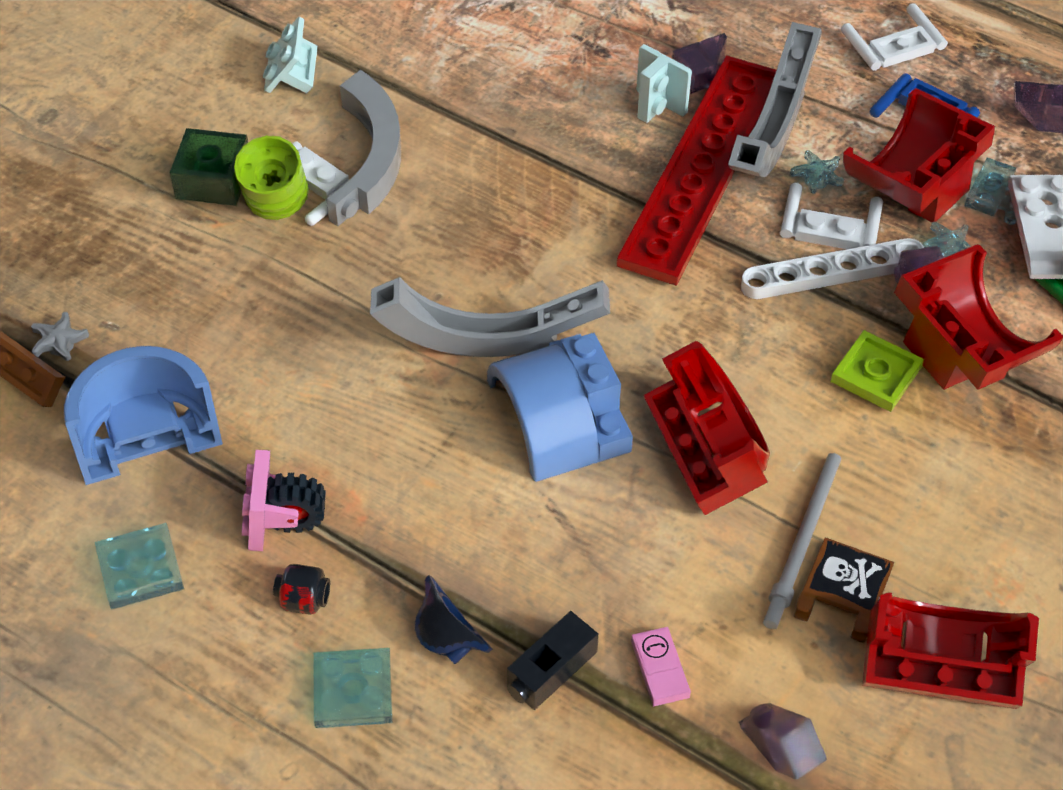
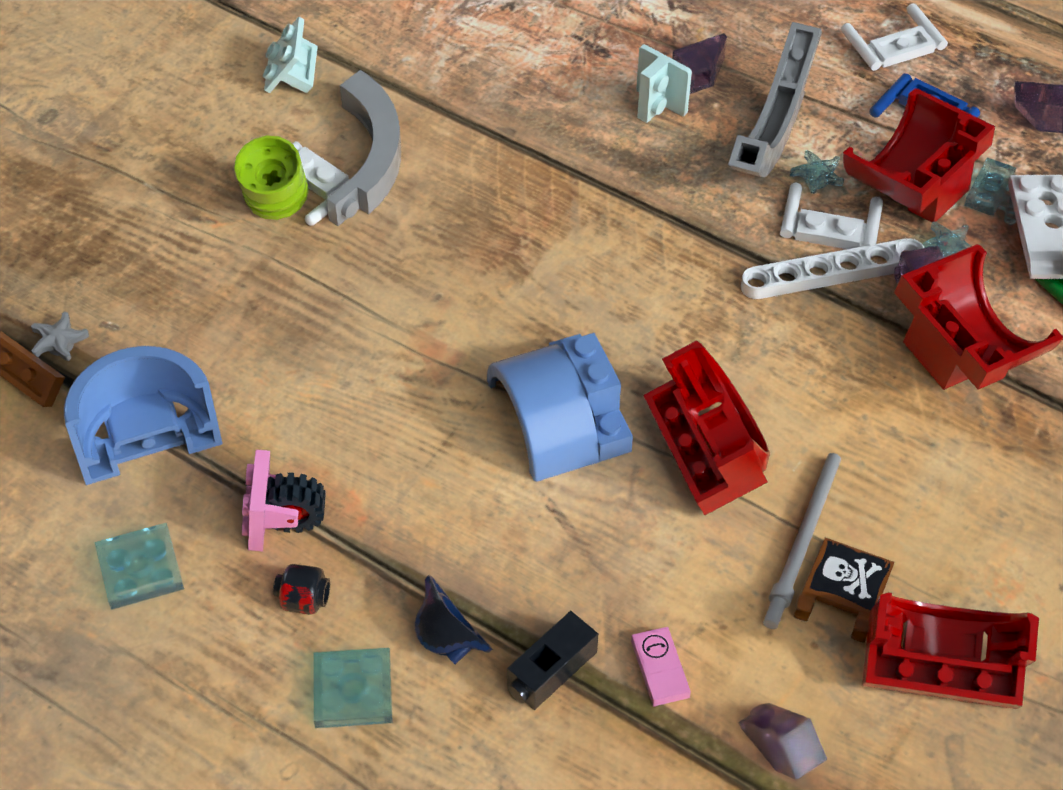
(206, 167): clear green brick -> none
(483, 334): light grey arch -> none
(696, 173): red plate -> none
(877, 370): lime plate -> none

